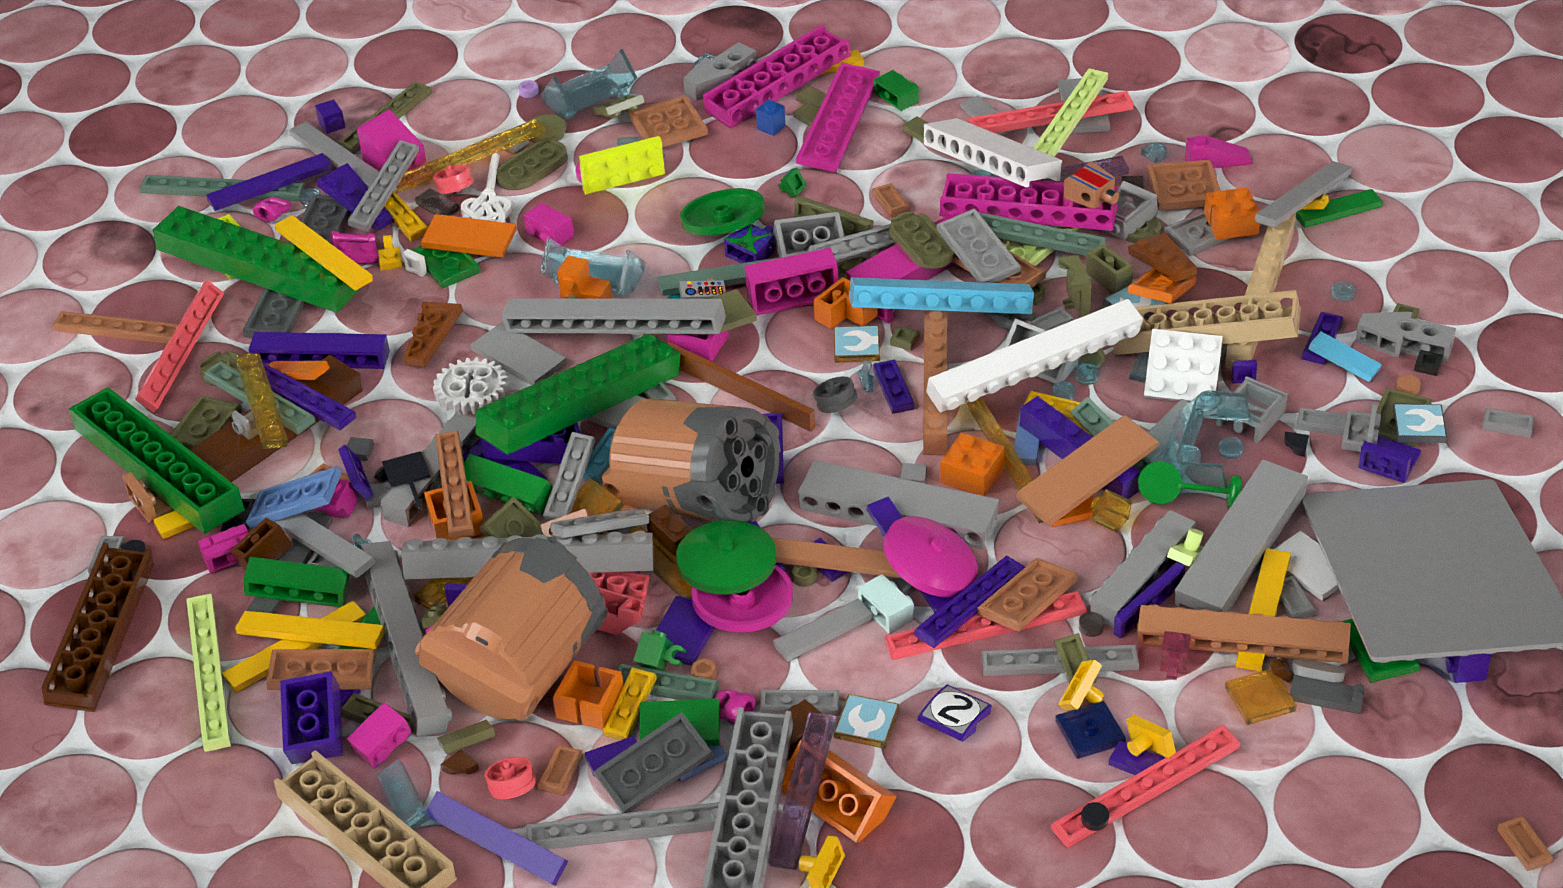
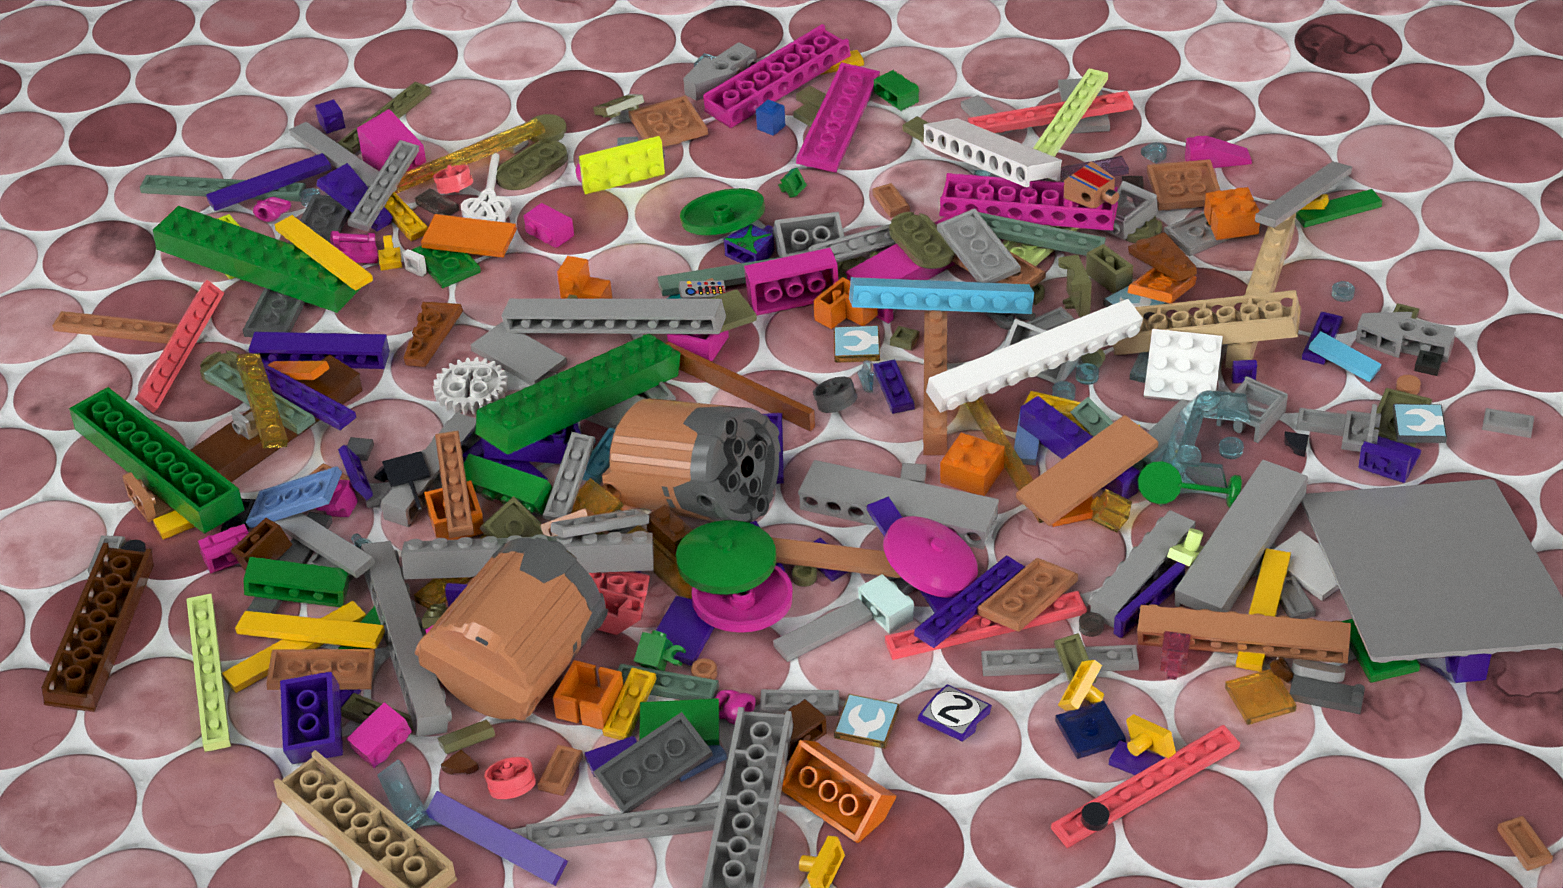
(203, 420): olive tile -> none
(528, 89): lavender tile -> none
(590, 88): clear light blue windscreen -> none
(621, 271): clear light blue windscreen -> none
(802, 791): clear purple tile -> none
(850, 222): olive tile -> none

